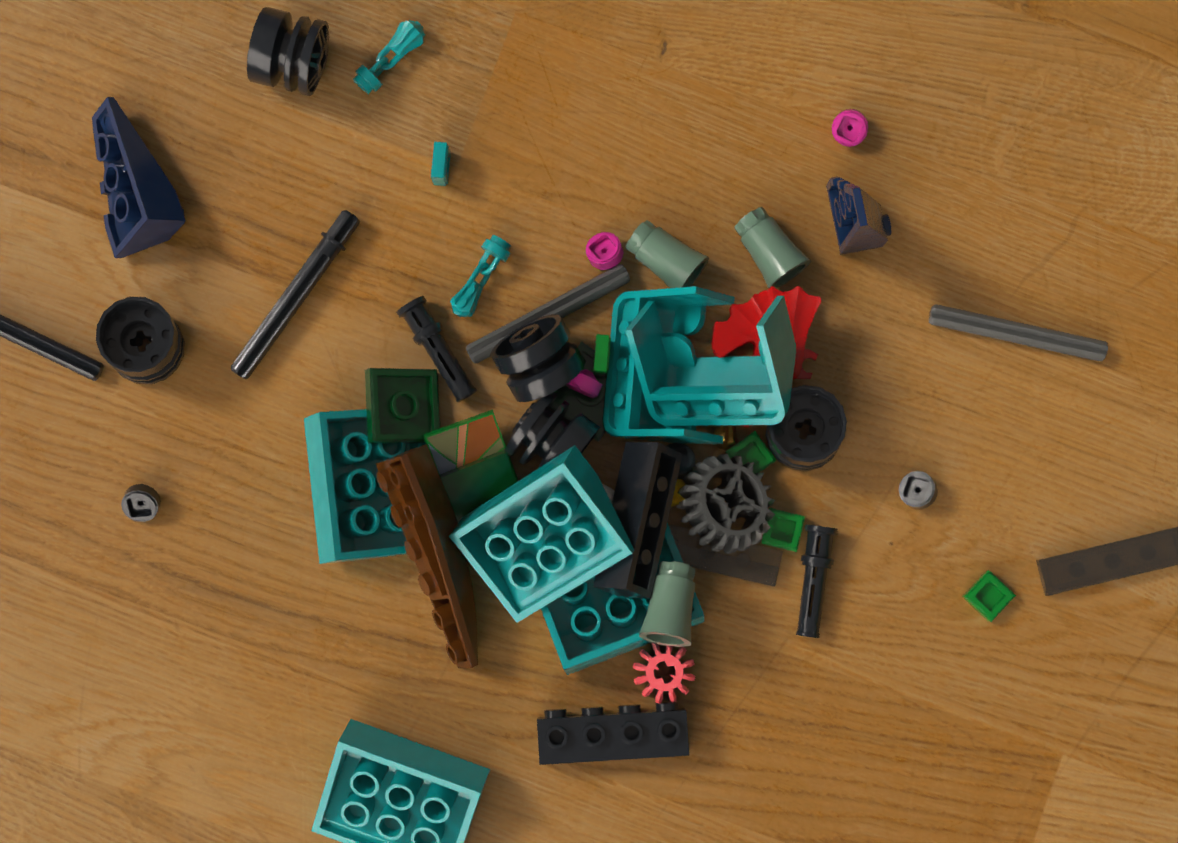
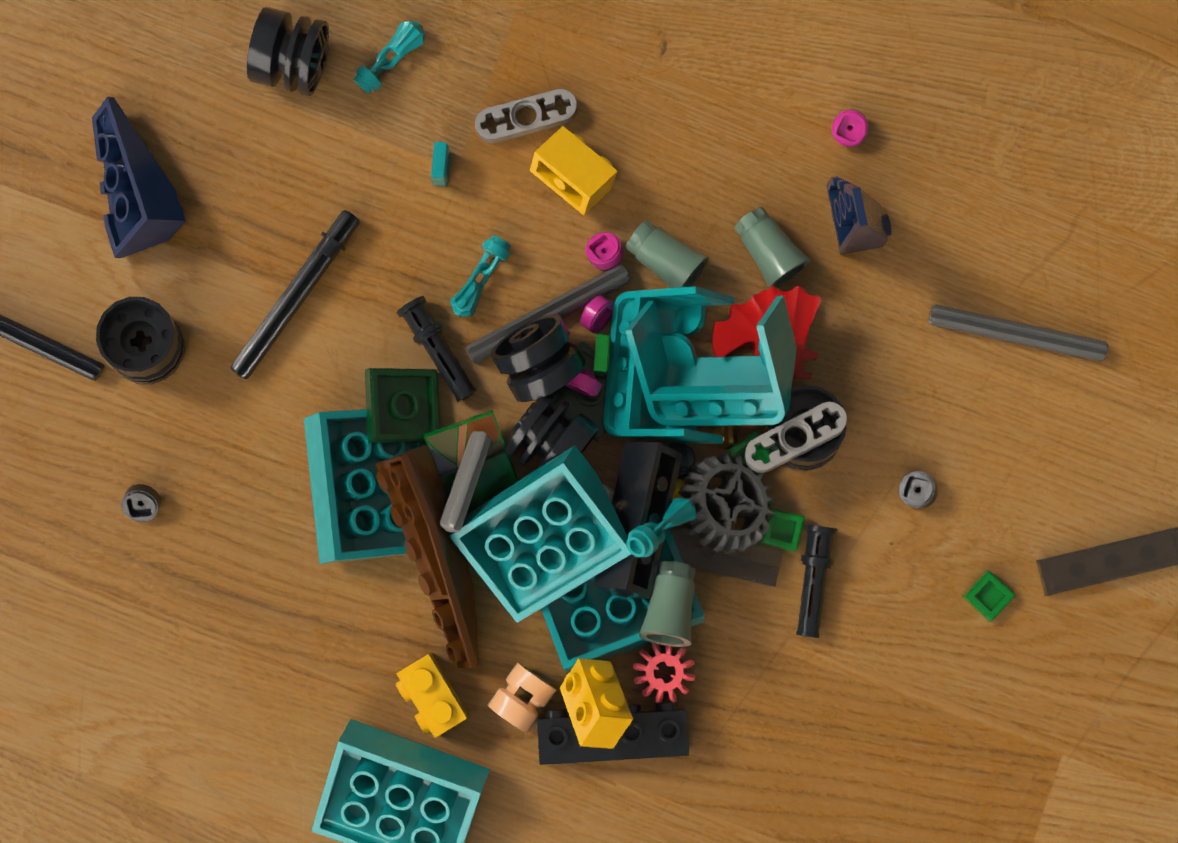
(432, 696): none -> yellow brick
(465, 481): none -> light grey axle
(497, 113): none -> light grey beam
(514, 708): none -> light nougat wheel
(573, 170): none -> yellow brick
(595, 703): none -> yellow brick
(596, 314): none -> dark pink tile
(643, 540): none -> teal piece
(824, 432): none -> light grey beam

